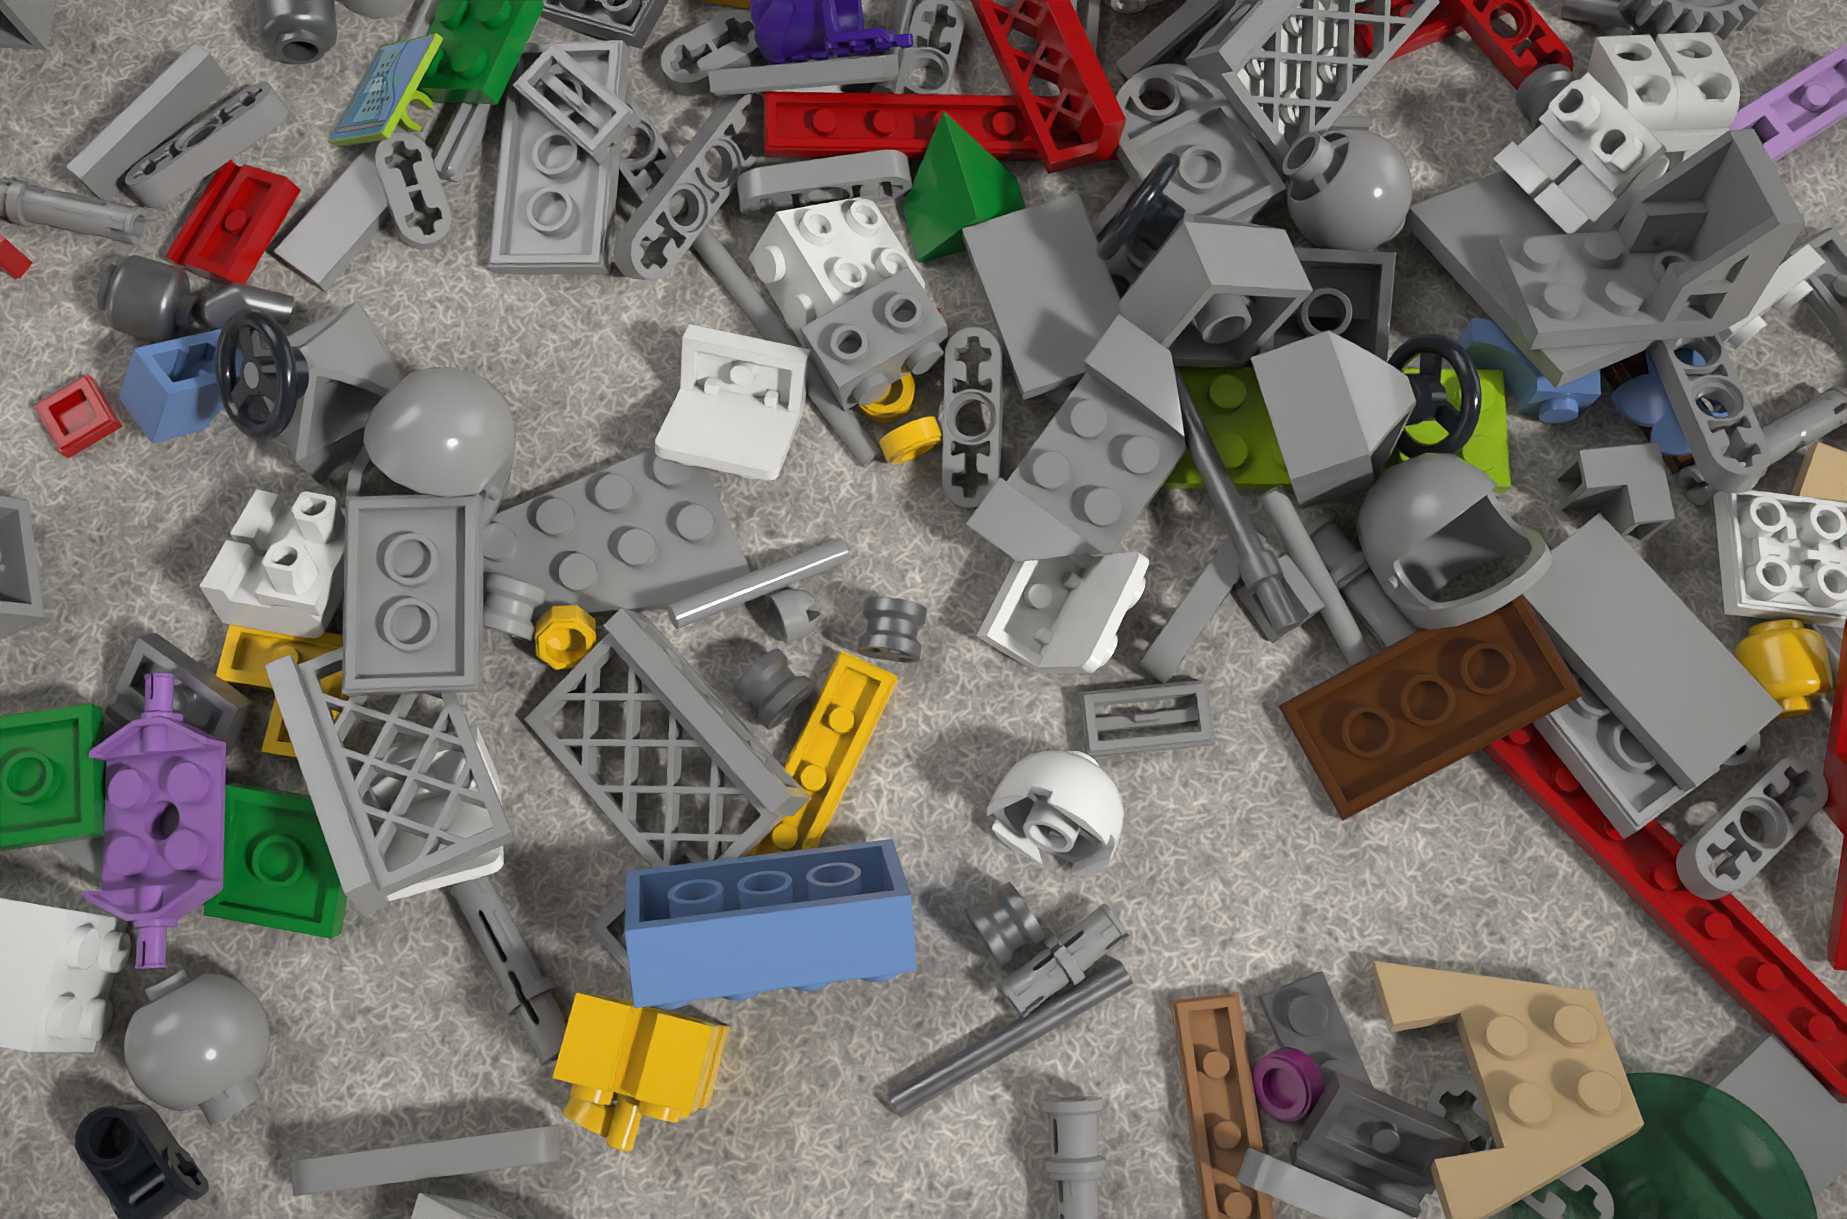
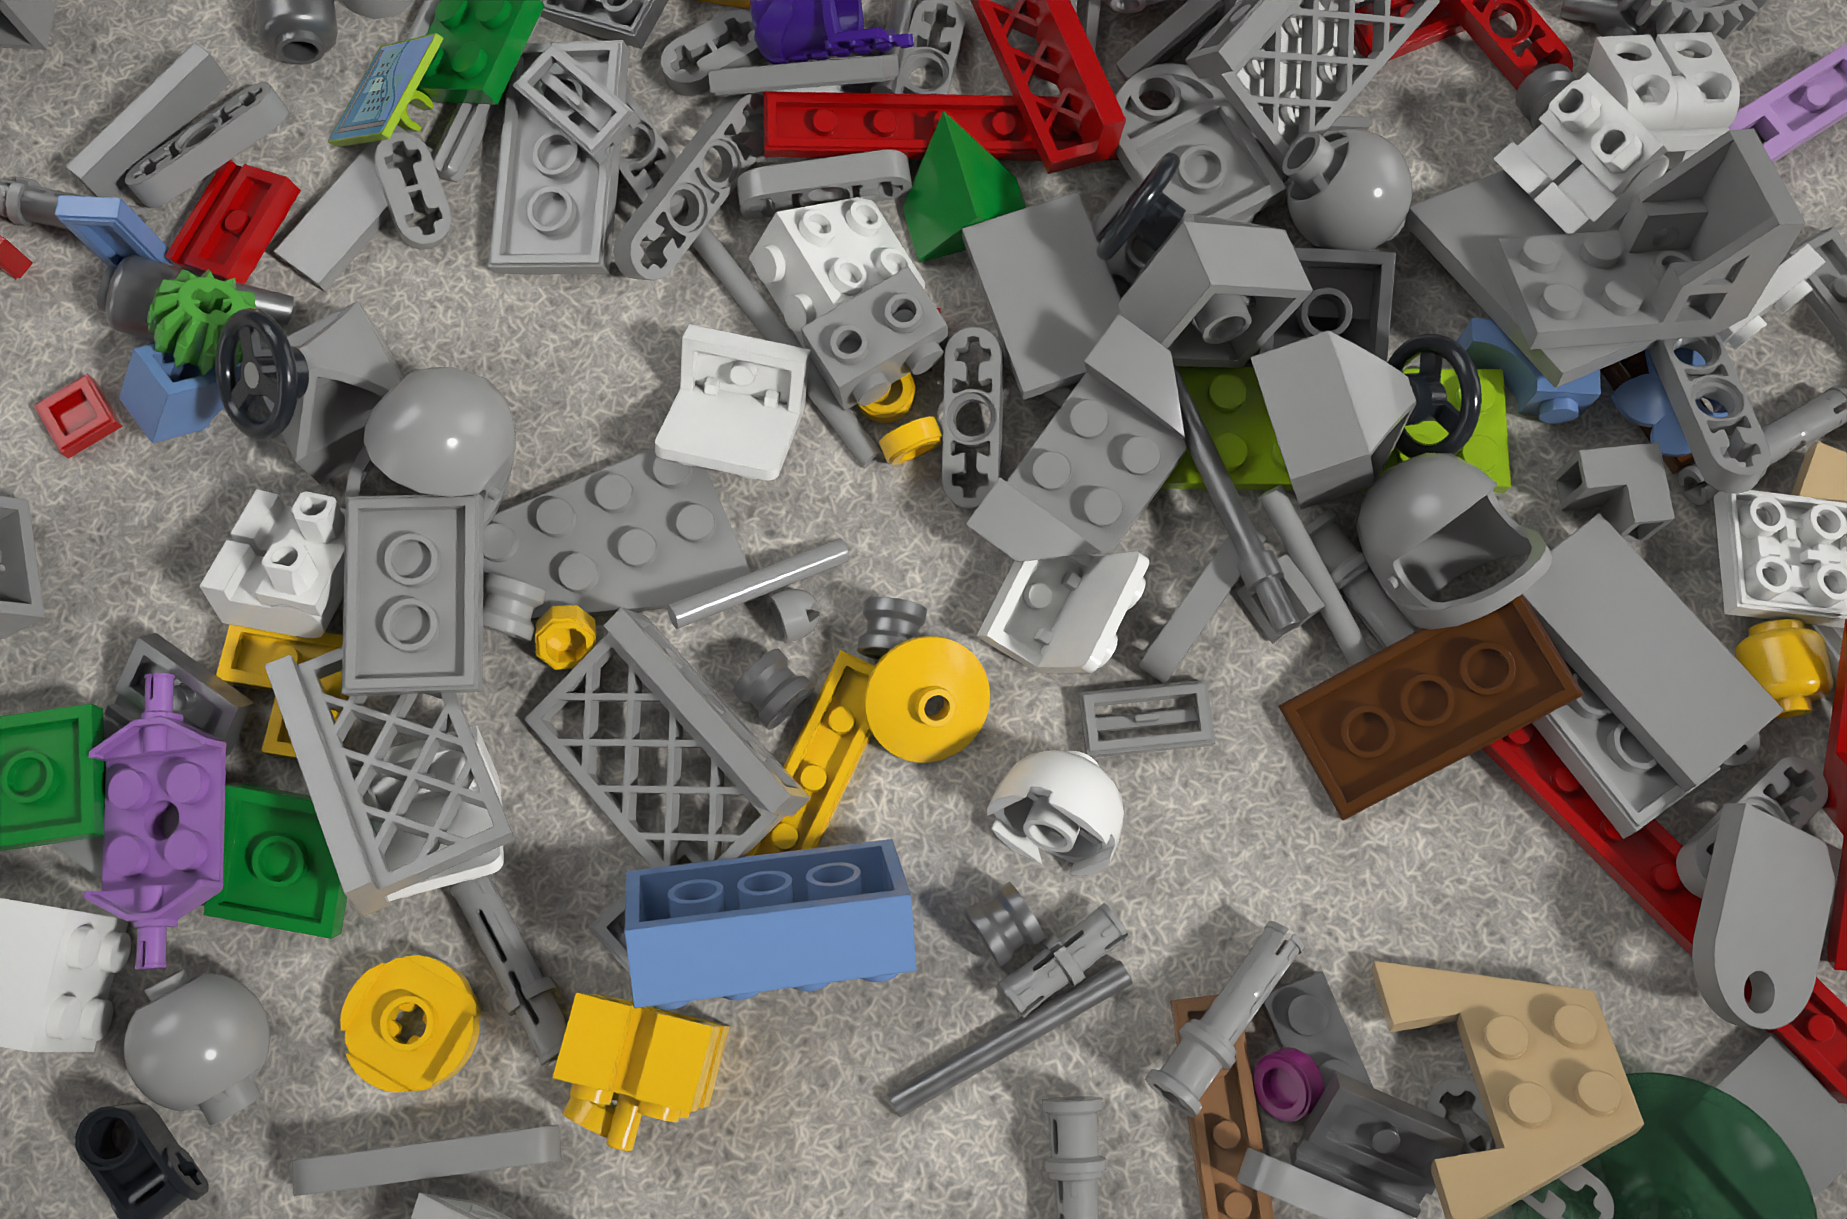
(109, 228): none -> medium blue tile
(190, 316): none -> bright green gear
(373, 1034): none -> yellow plate
(906, 681): none -> yellow dish
(1209, 1042): none -> light grey pin
(1762, 917): none -> light grey tile

